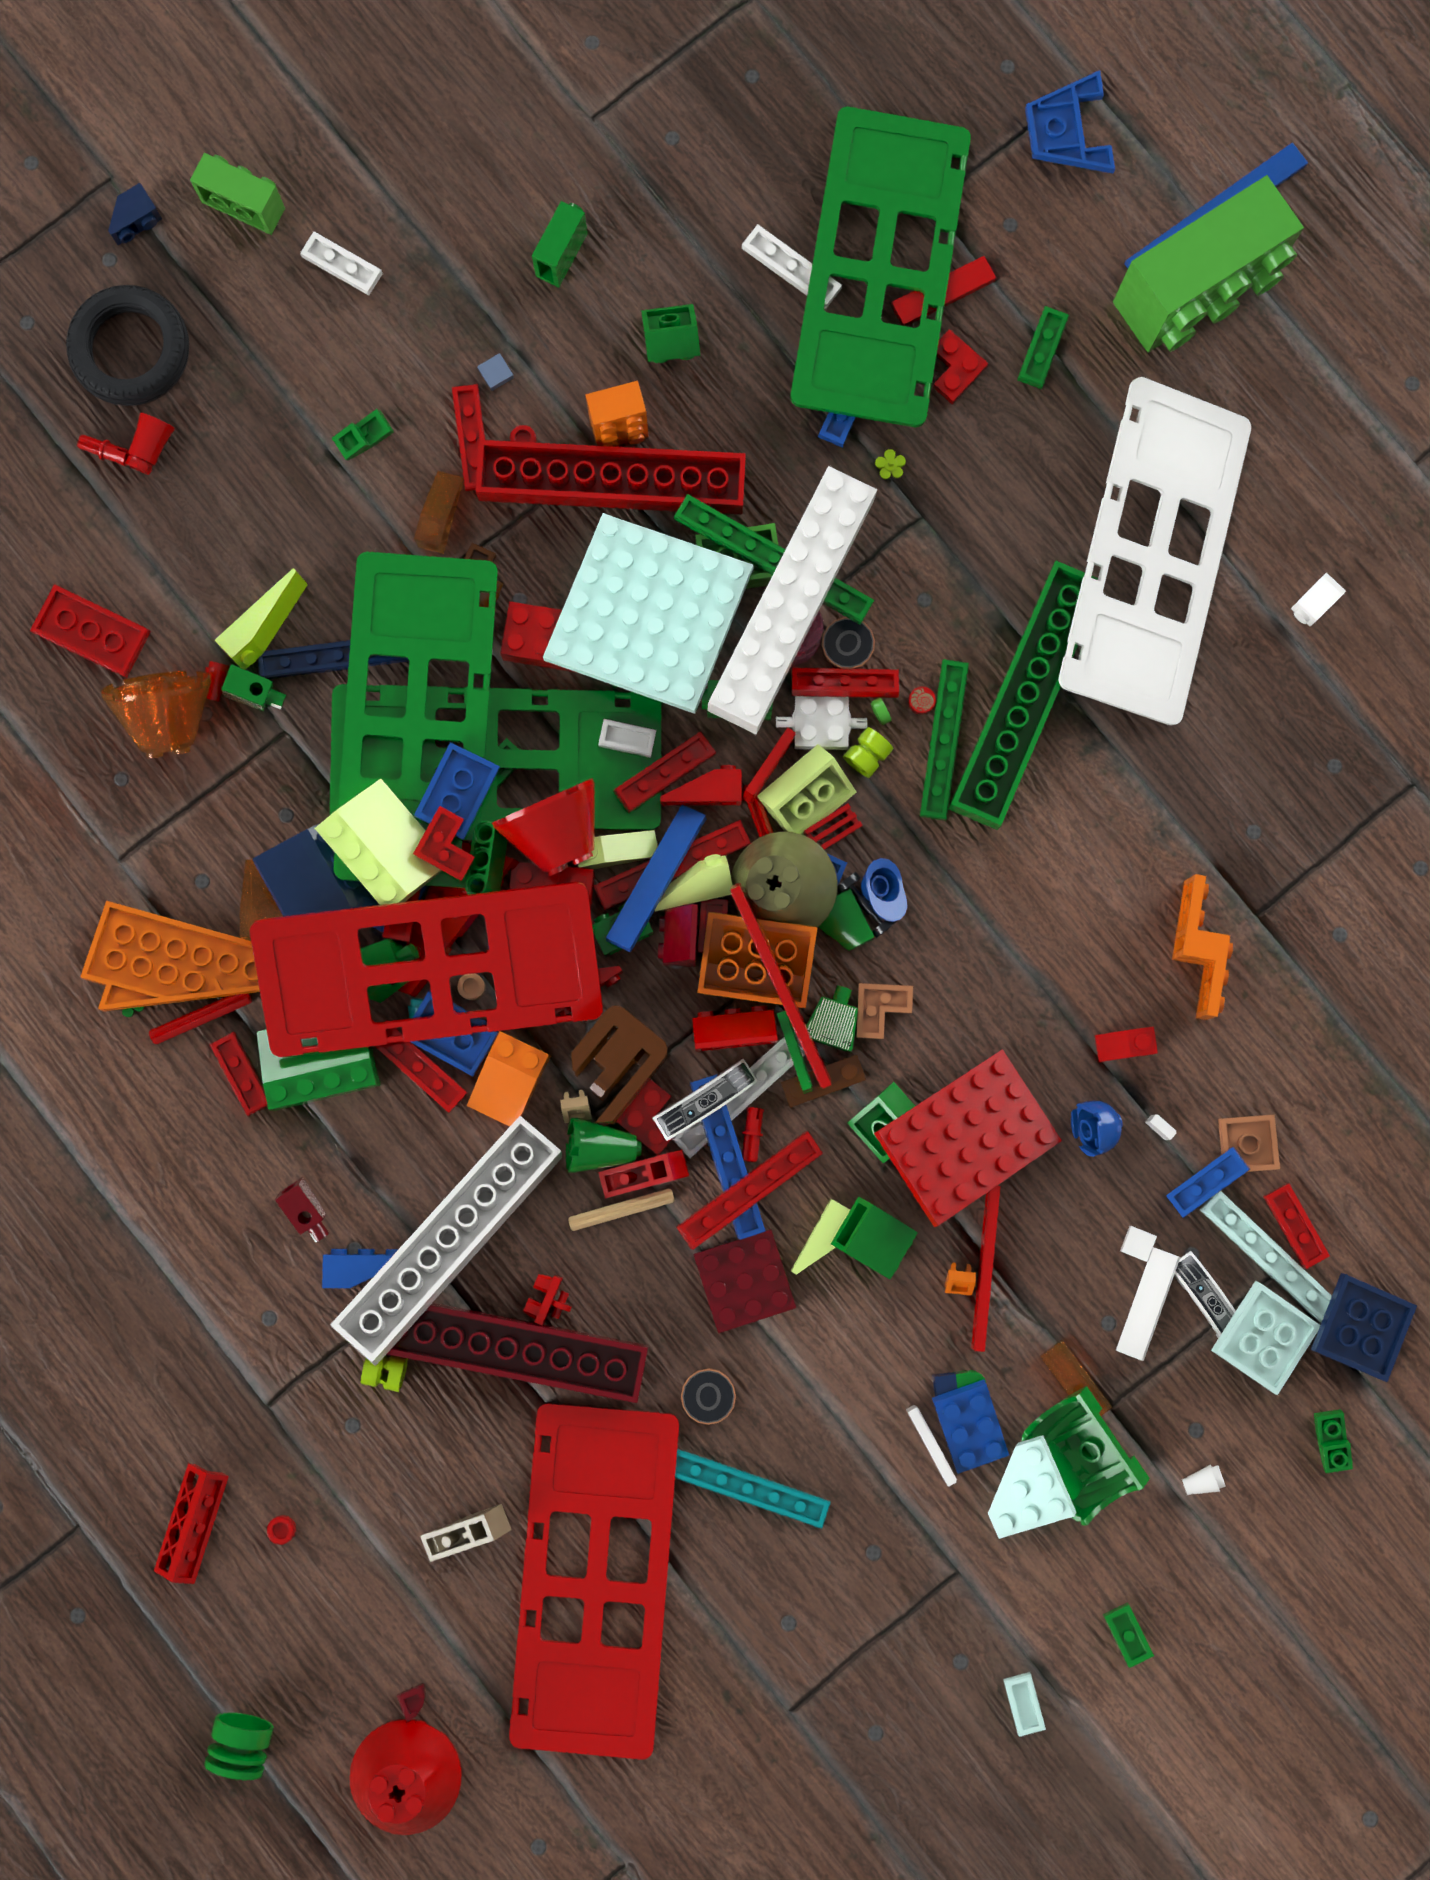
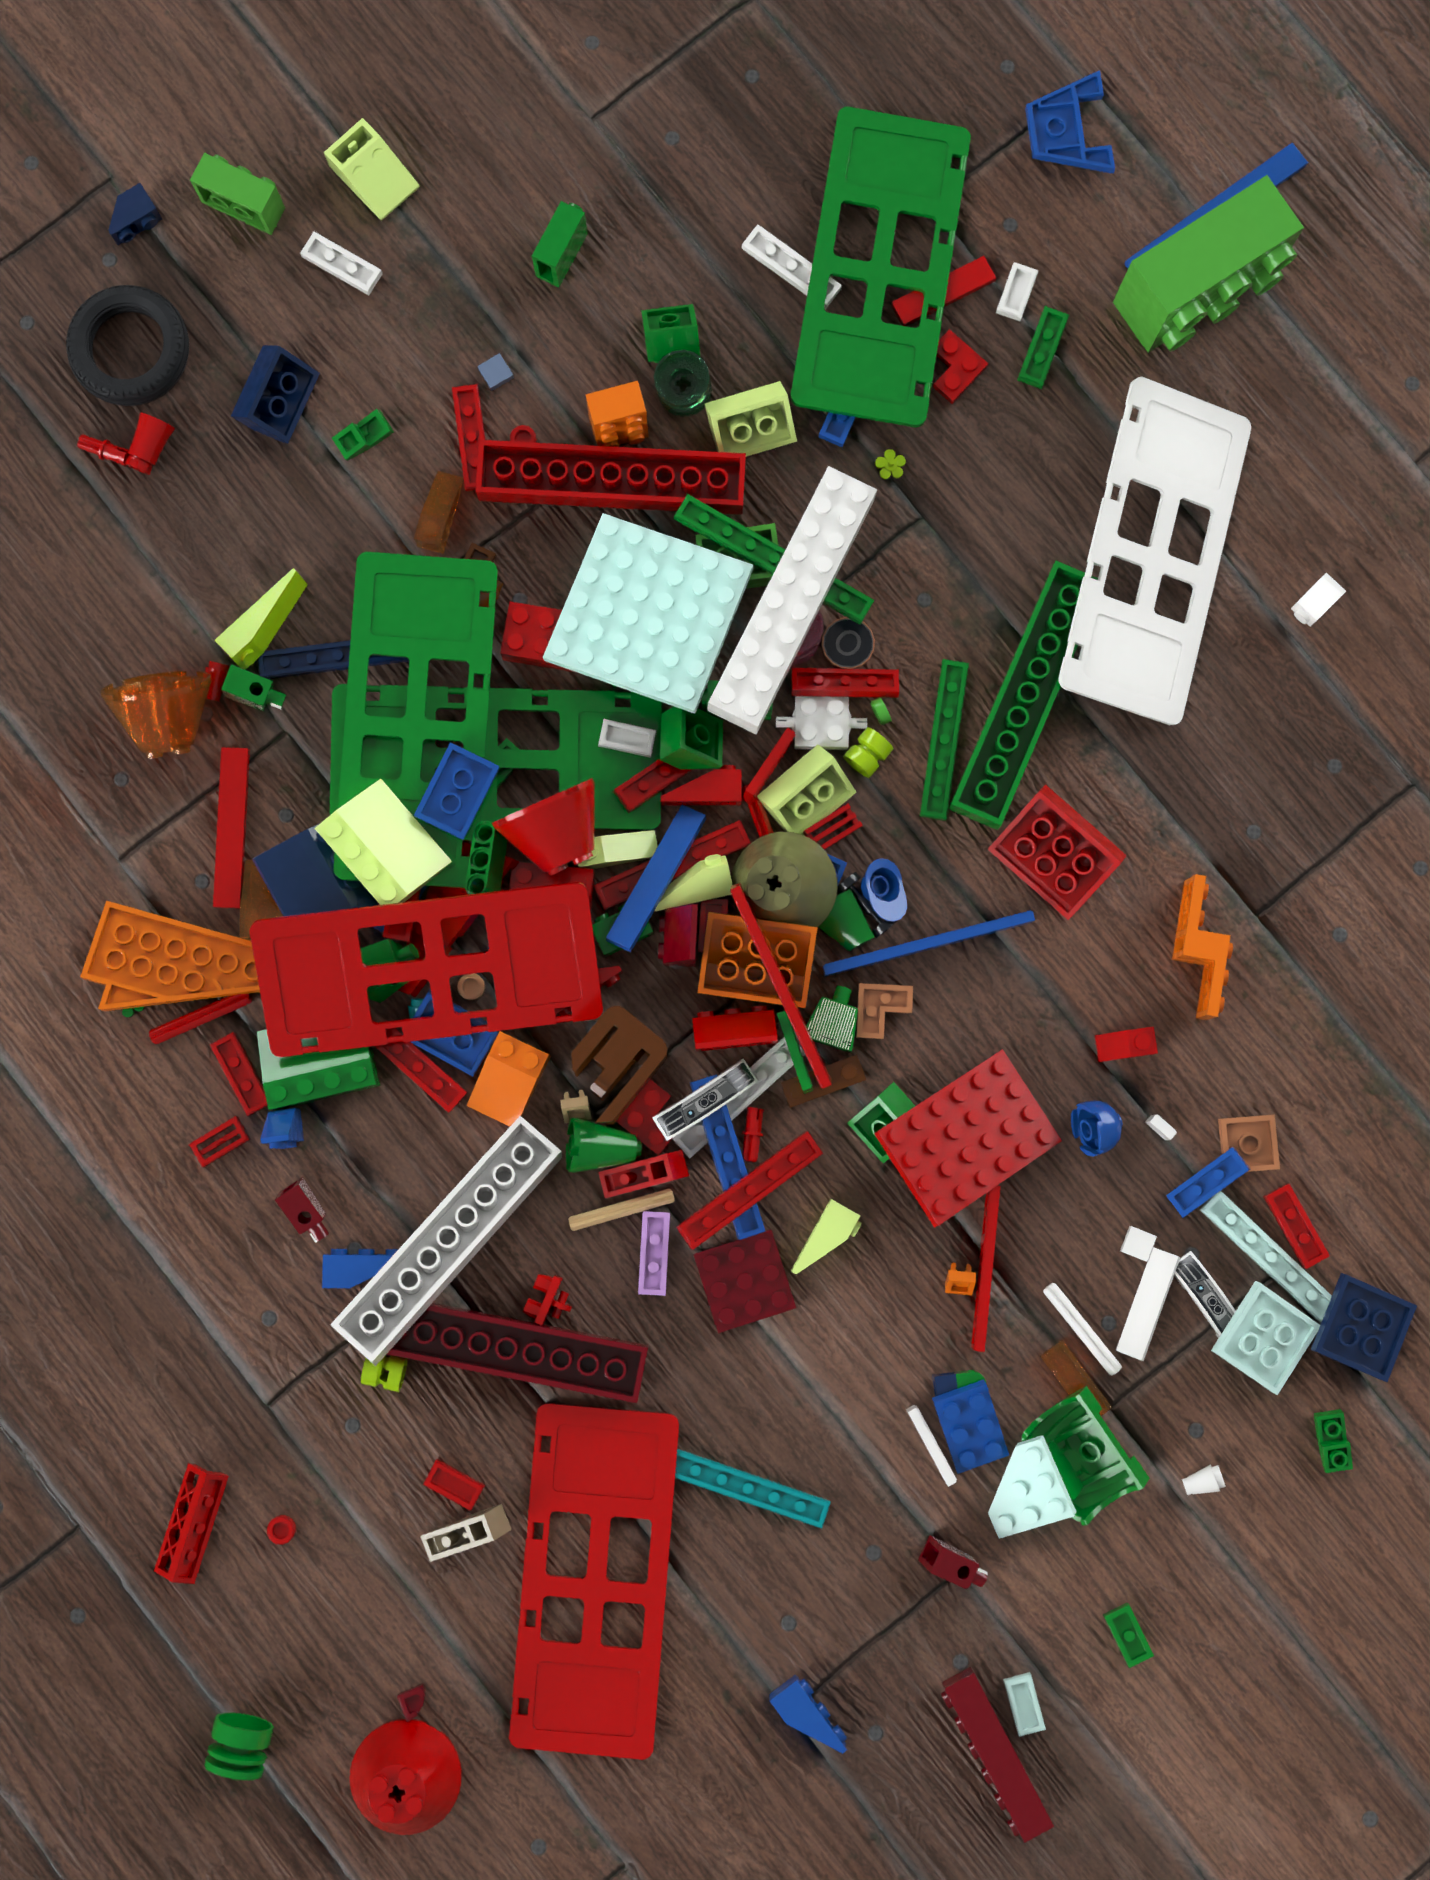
(90, 631): red tile -> none
(231, 827): none -> red tile
(239, 1130): none -> red tile
(275, 393): none -> dark blue slope
(283, 1129): none -> blue slope
(371, 169): none -> yellowish green slope
(437, 848): red plate -> none
(453, 1484): none -> red tile
(654, 1253): none -> lavender plate
(681, 368): none -> clear green wheel
(691, 739): none -> green slope
(708, 1396): black tile -> none
(752, 420): none -> yellowish green slope
(801, 1712): none -> blue slope
(874, 1238): green brick -> none
(921, 700): red tile -> none
(928, 943): none -> blue tile
(951, 1564): none -> dark red torso
(997, 1755): none -> dark red brick
(1017, 291): none -> white tile
(1057, 852): none -> red slope
(1082, 1329): none -> white axle

